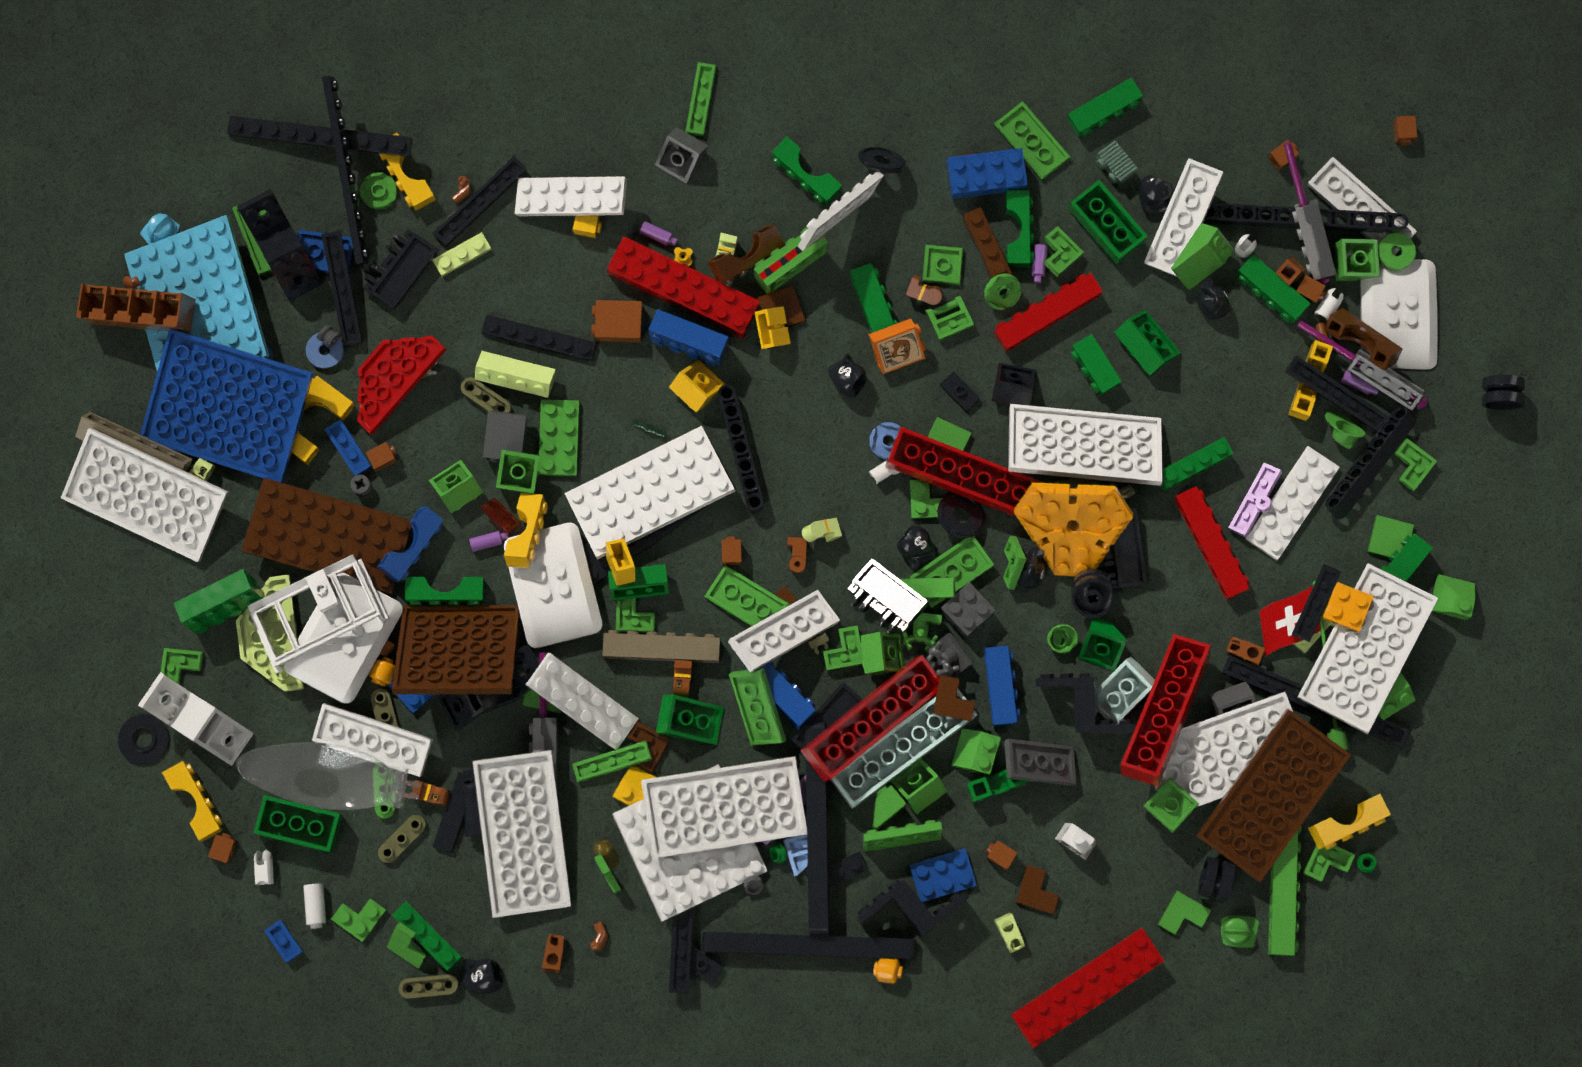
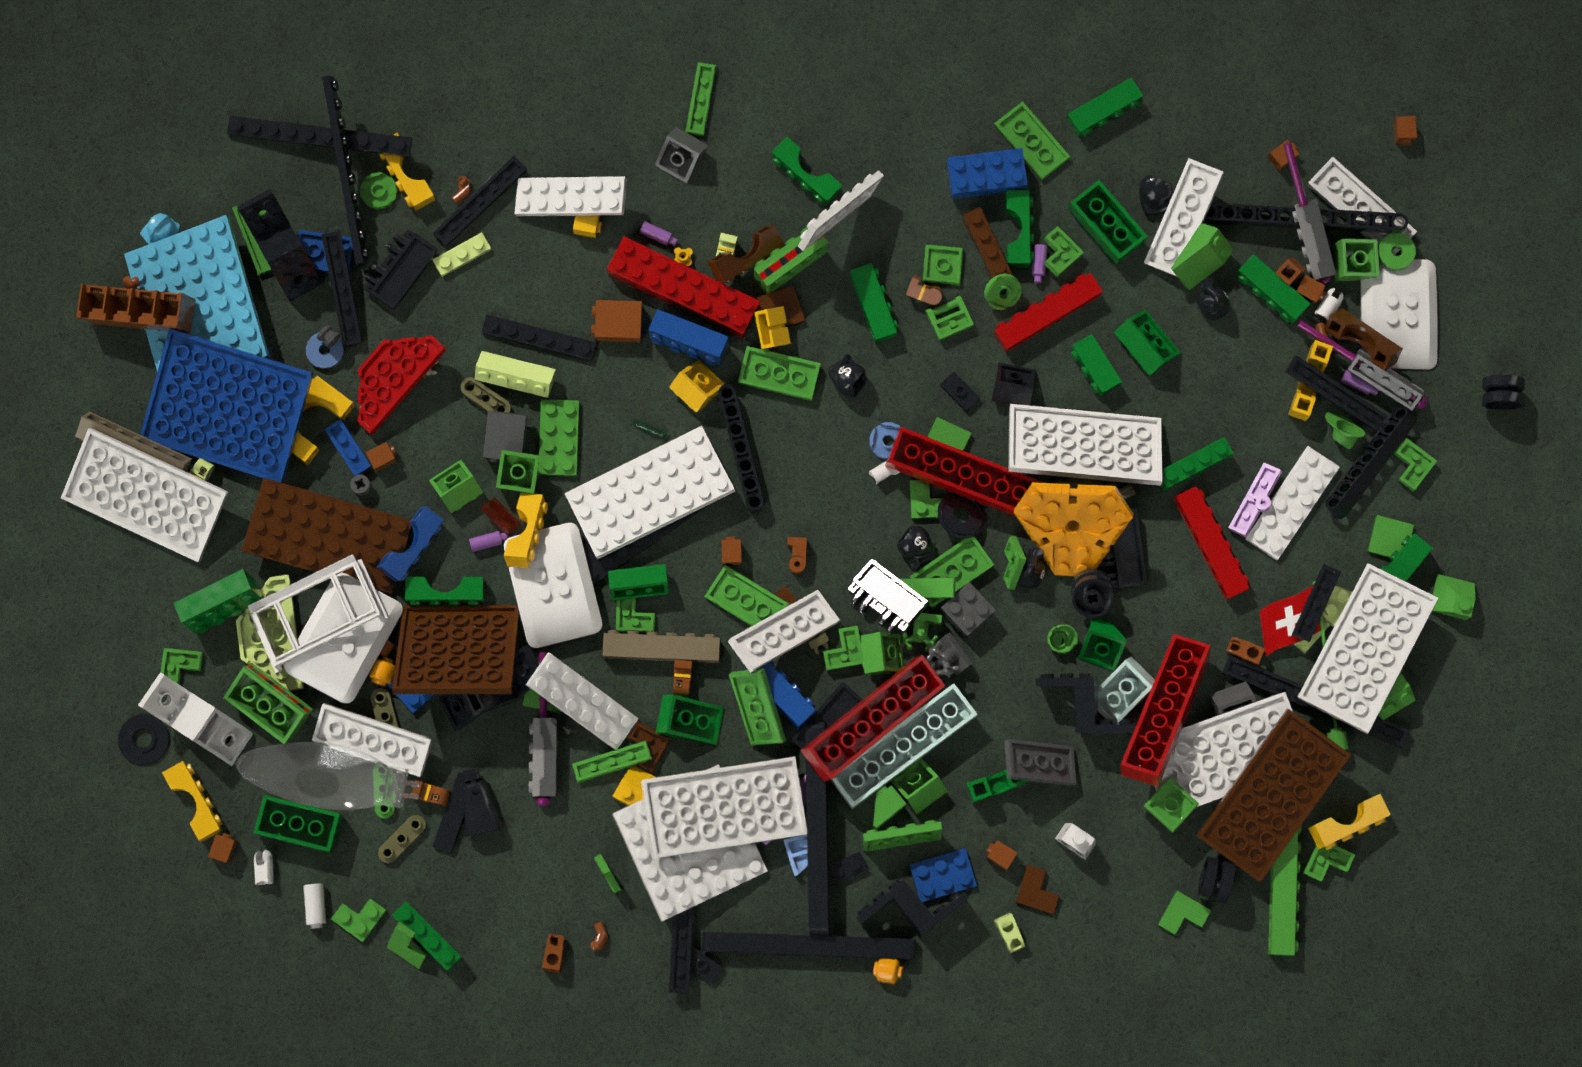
(268, 703): none -> bright green brick
(283, 941): blue plate -> none
(322, 590): white plate -> none
(419, 986): olive plate -> none
(482, 976): black piece -> none
(521, 833): white plate -> none
(602, 847): clear yellow plate -> none
(620, 561): yellow piece -> none
(753, 885): dark grey tile -> none
(778, 853): green plate -> none
(779, 373): none -> bright green plate
(824, 528): yellowish green leg -> none
(867, 155): black piece -> none
(897, 346): brick -> none
(947, 703): reddish brown tile -> none
(976, 751): bright green slope -> none
(1000, 686): blue brick -> none
(1087, 988): red brick -> none
(1116, 163): sand green brick -> none
(1239, 931): bright green piece -> none
(1244, 247): white piece -> none
(1348, 607): light orange plate -> none
(1373, 863): green plate -> none

